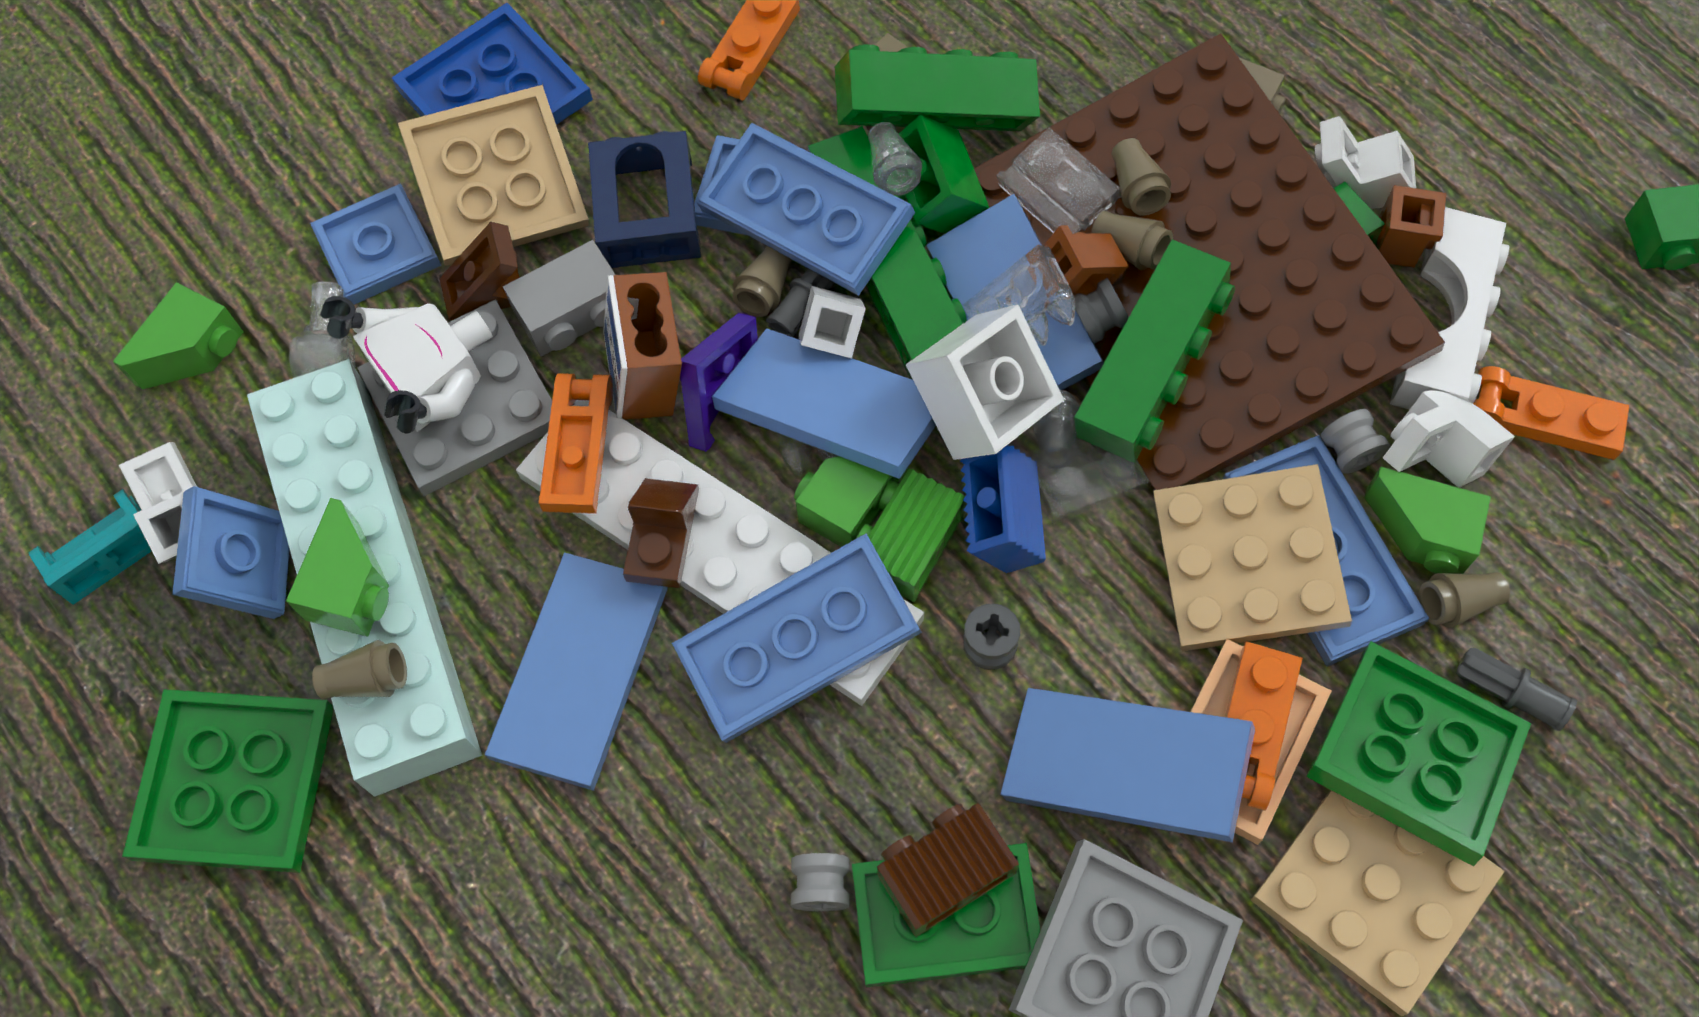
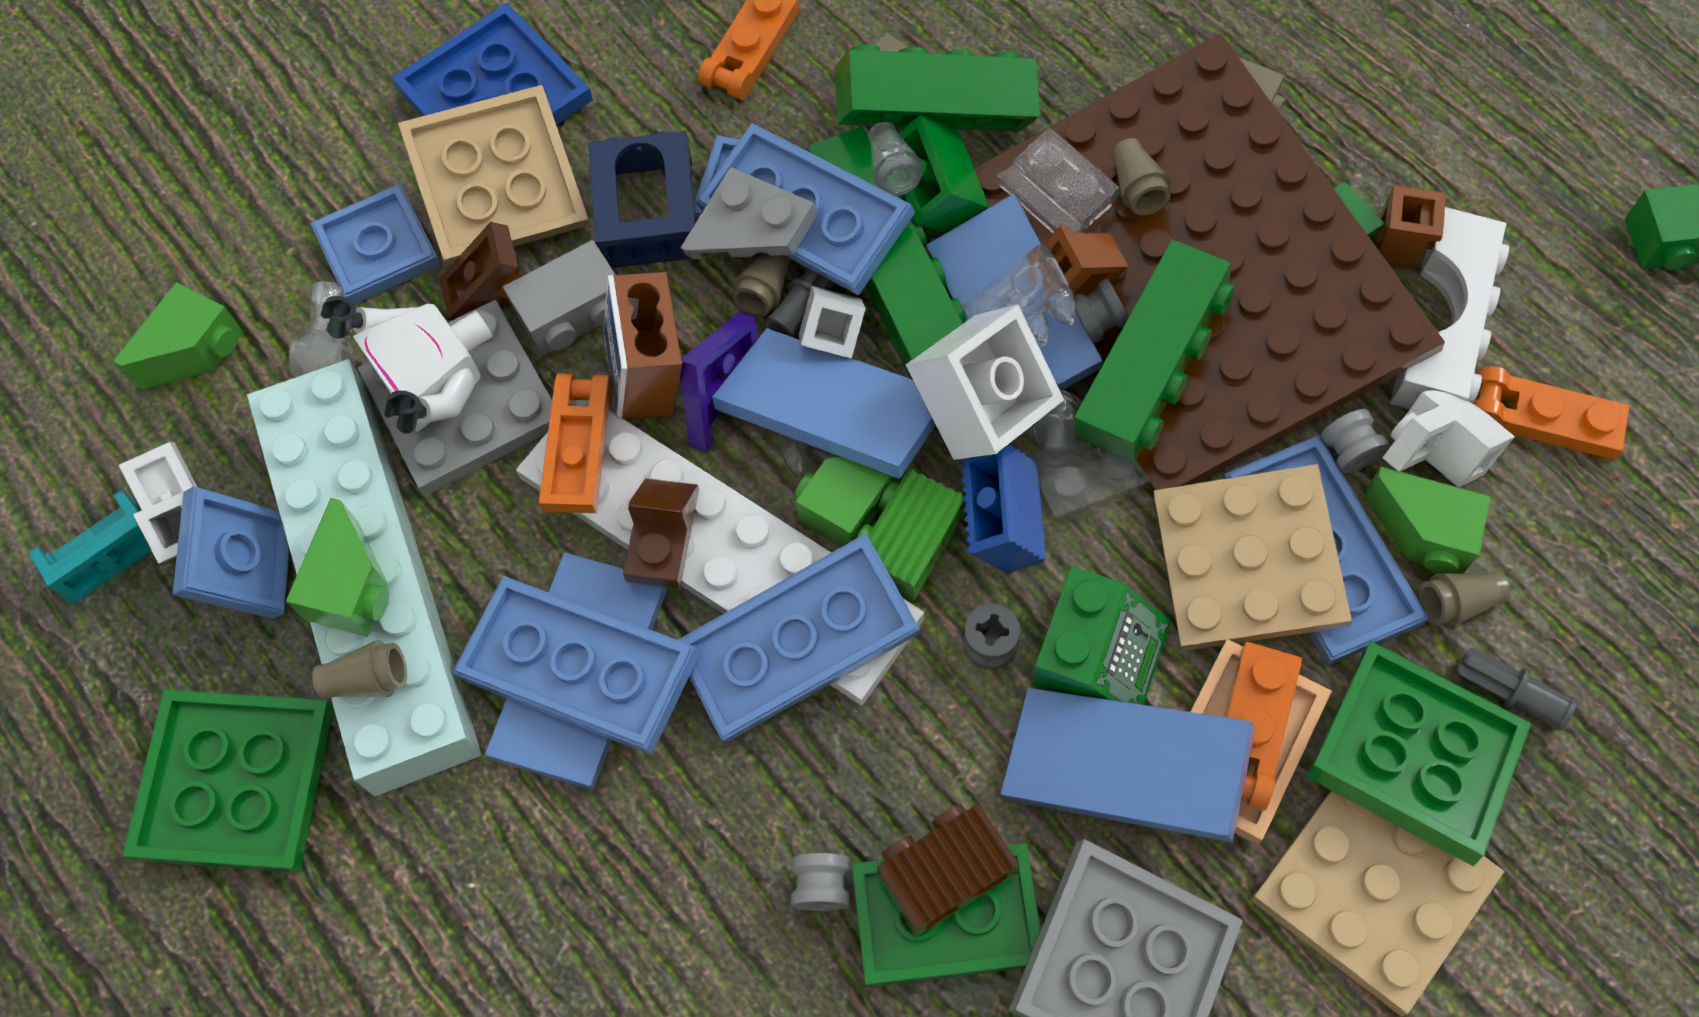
(577, 664): none -> medium blue tile
(750, 219): none -> light grey wing
(1101, 641): none -> green slope
(1138, 239): dark tan cone -> none
(1367, 165): white brick -> none

